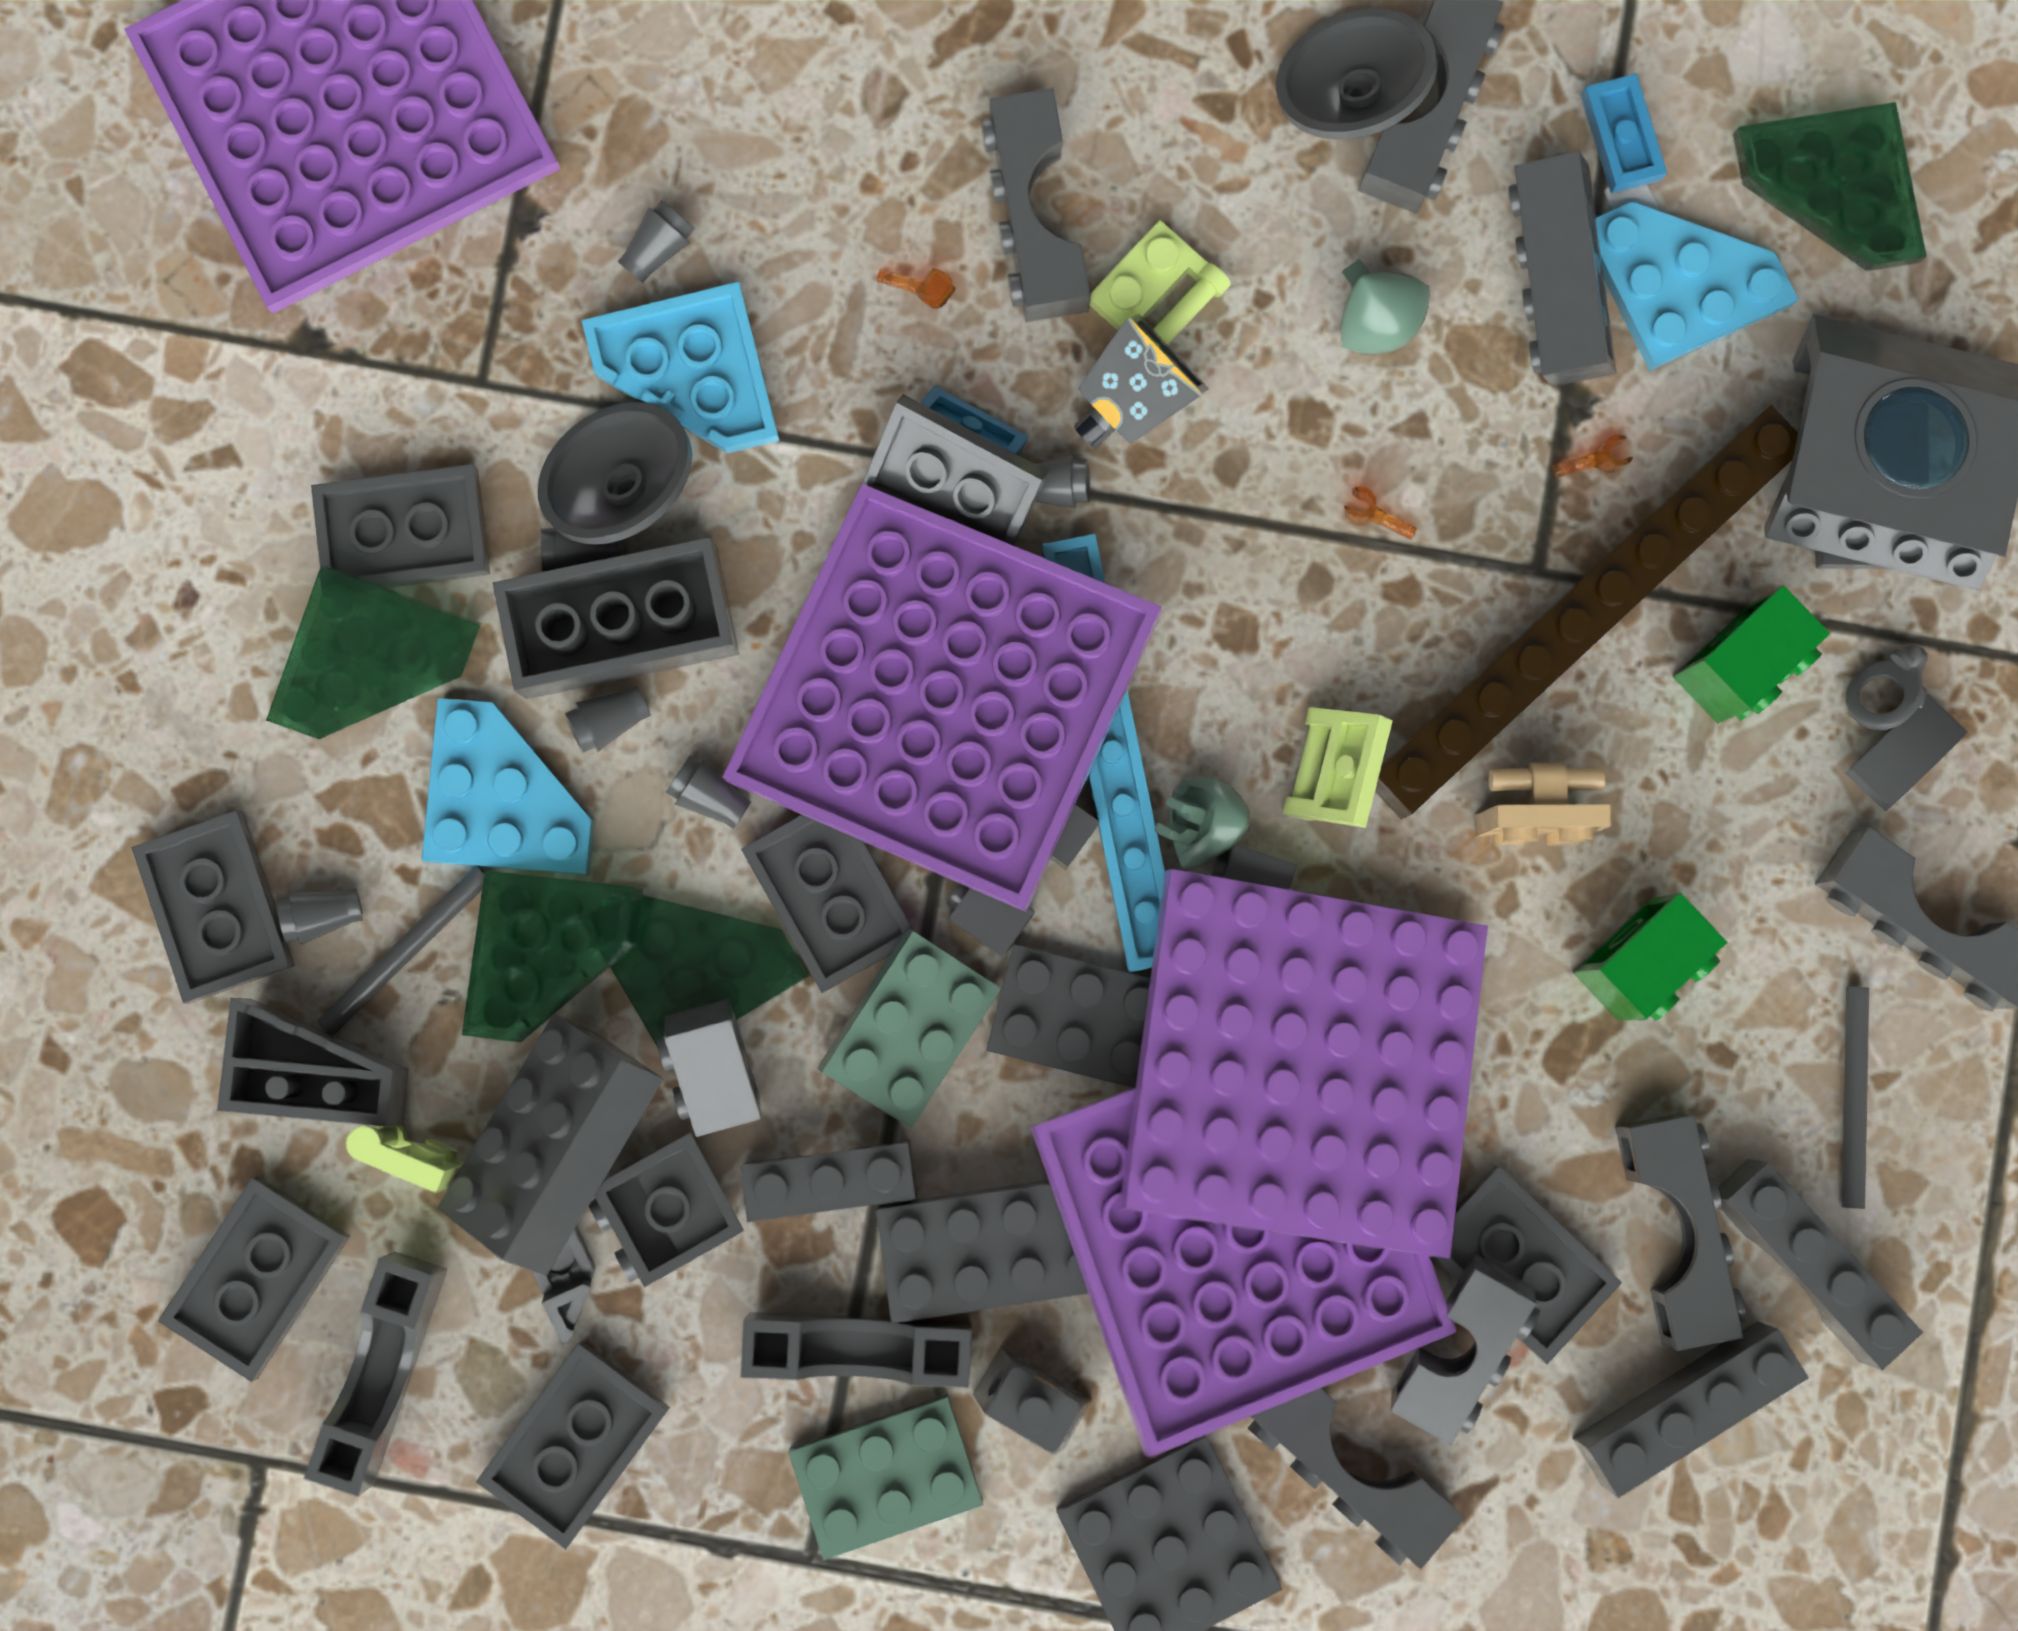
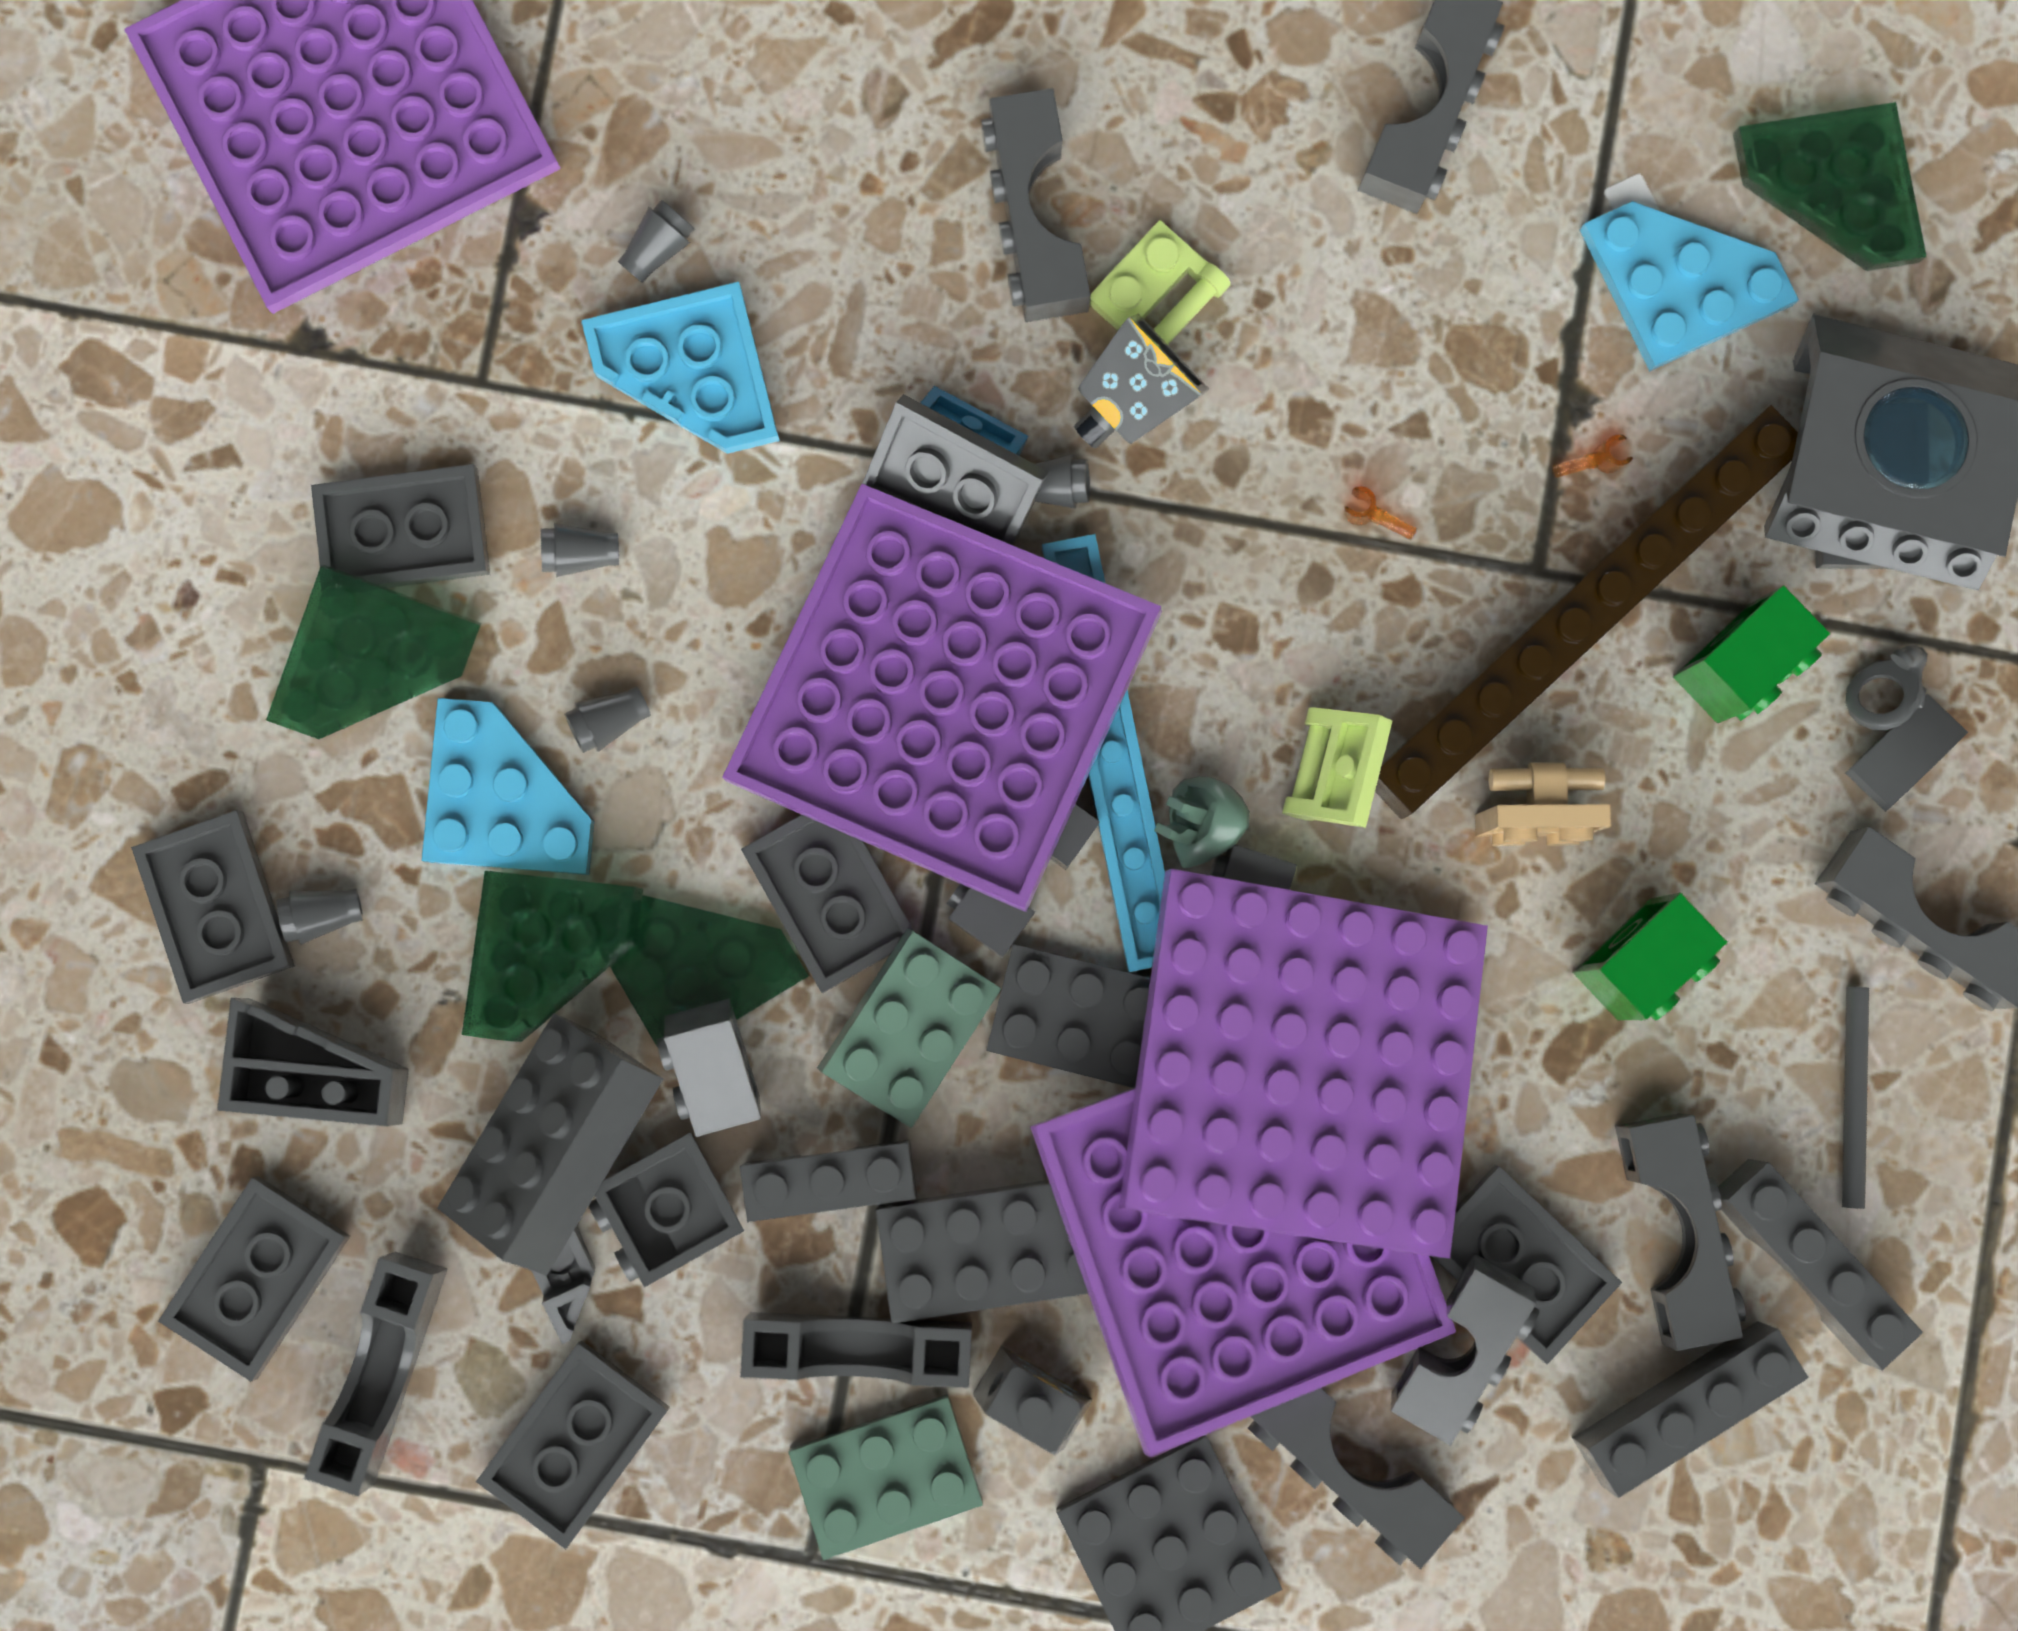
(388, 1149): yellowish green plate -> none
(402, 951): dark grey bar -> none
(614, 473): dark grey dish -> none
(615, 618): dark grey brick -> none
(707, 793): dark grey cone -> none
(933, 291): clear orange hand -> none
(1356, 74): dark grey dish -> none
(1382, 310): sand green piece -> none
(1563, 269): dark grey brick -> none
(1623, 133): dark azure plate -> none

